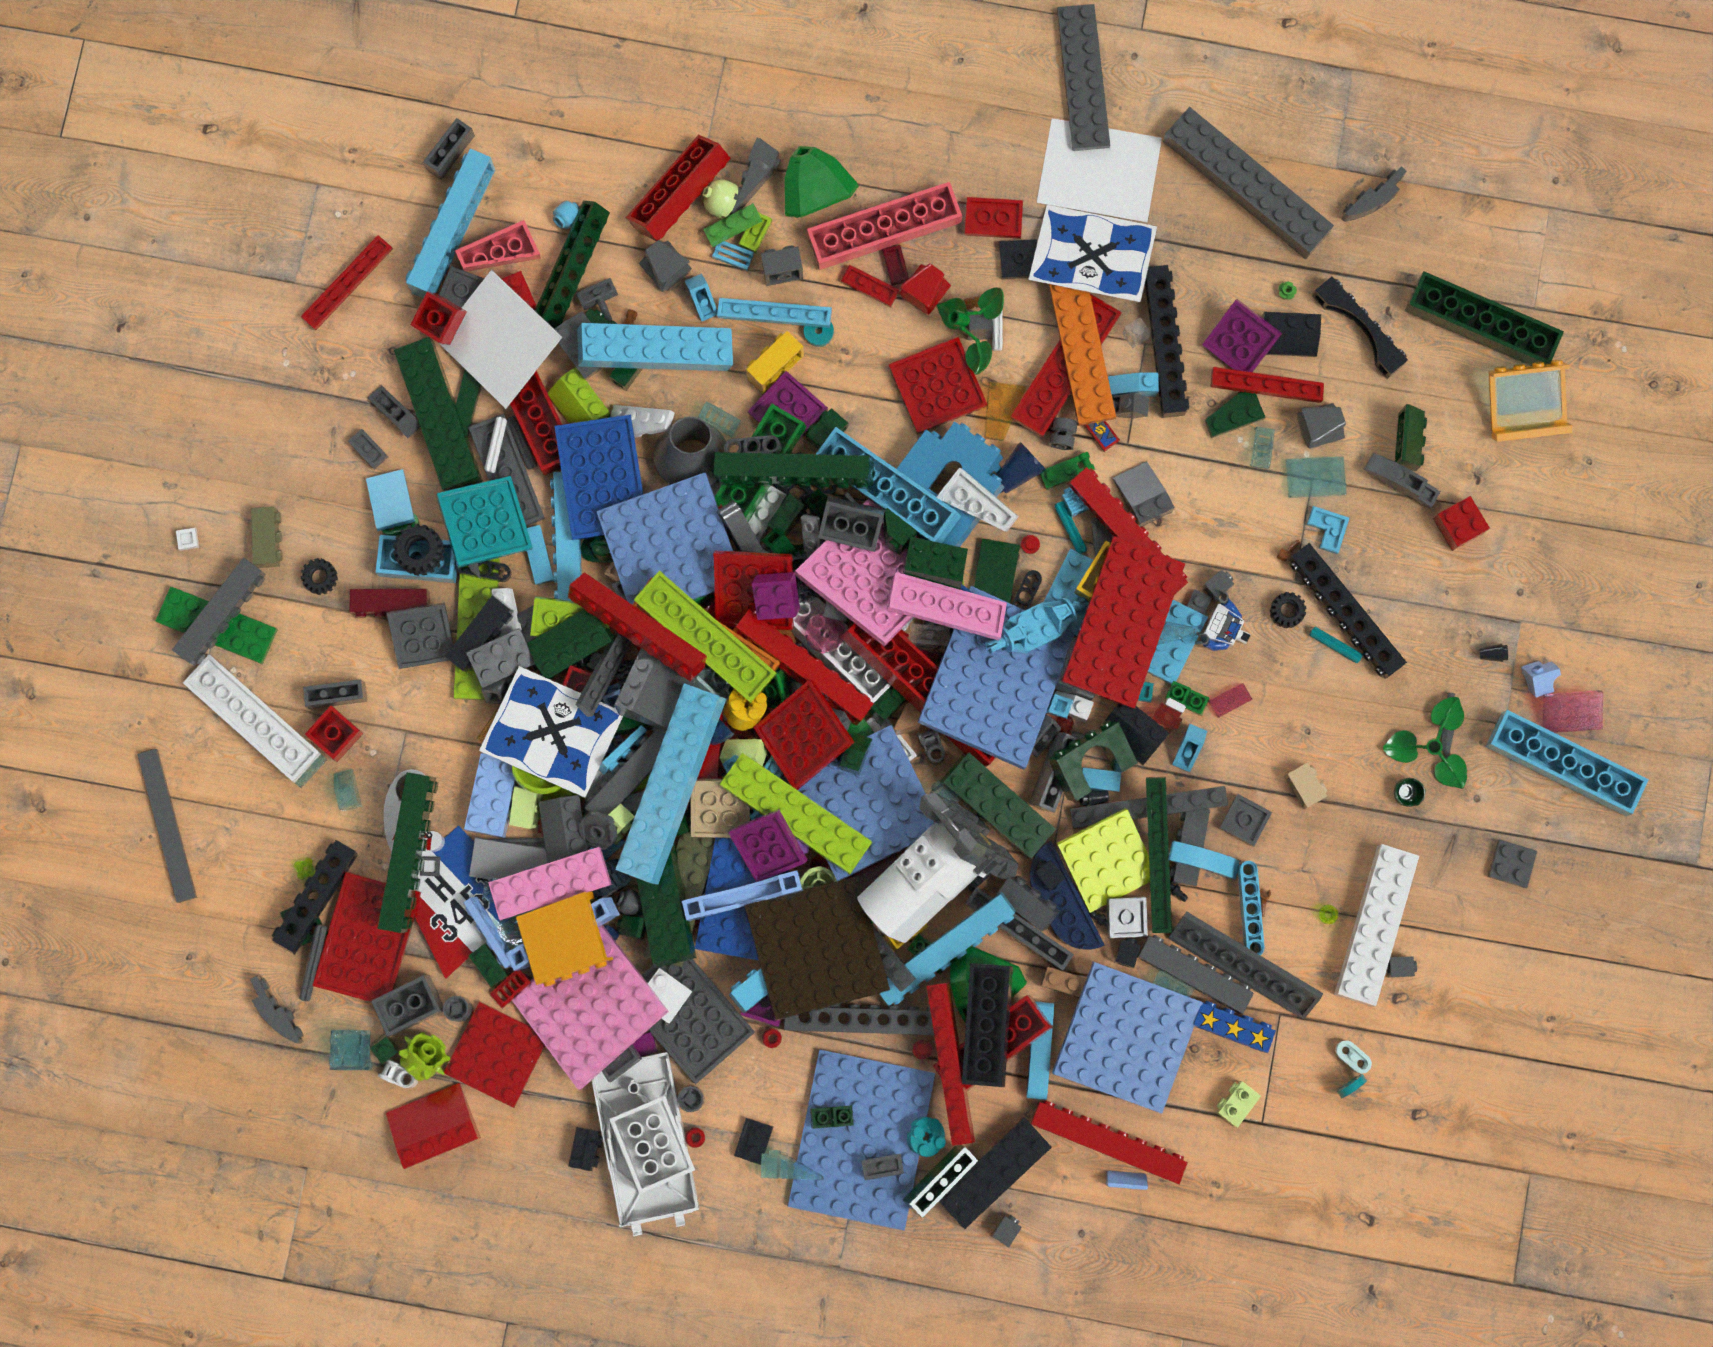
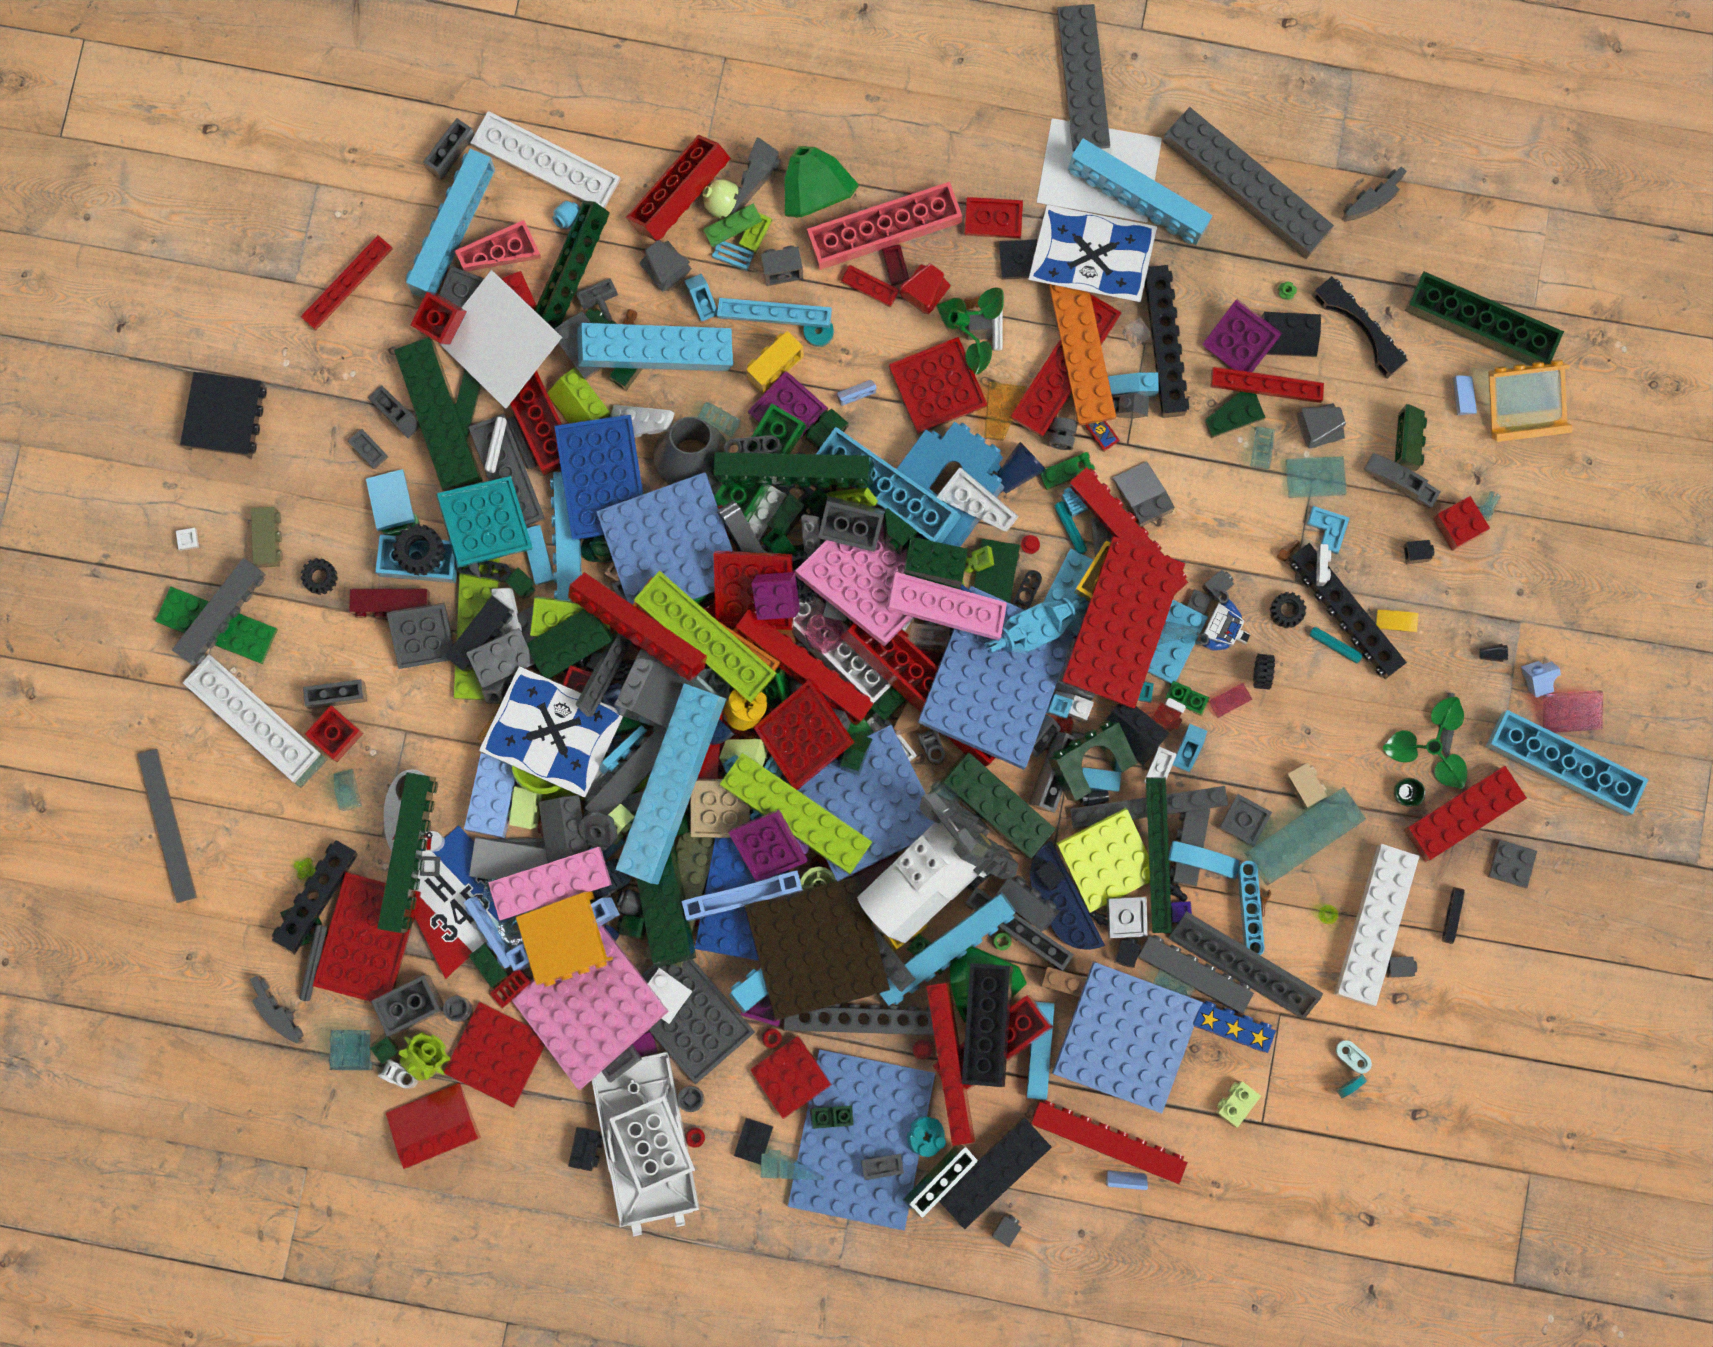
(223, 414): none -> black panel
(521, 584): none -> dark green brick
(544, 160): none -> white plate
(791, 1077): none -> red plate
(856, 392): none -> light blue slope
(860, 495): none -> lime tile
(980, 560): none -> lime plate
(1004, 947): none -> bright green bush
(1139, 192): none -> medium azure brick
(1161, 763): none -> white plate
(1178, 909): none -> dark purple plate
(1264, 671): none -> black tyre
(1305, 836): none -> clear light blue brick
(1323, 557): none -> white plate
(1397, 620): none -> yellow slope
(1418, 551): none -> black brick
(1453, 915): none -> black beam
(1464, 395): none -> light blue slope
(1465, 814): none -> red brick
(1489, 505): none -> clear light blue pin

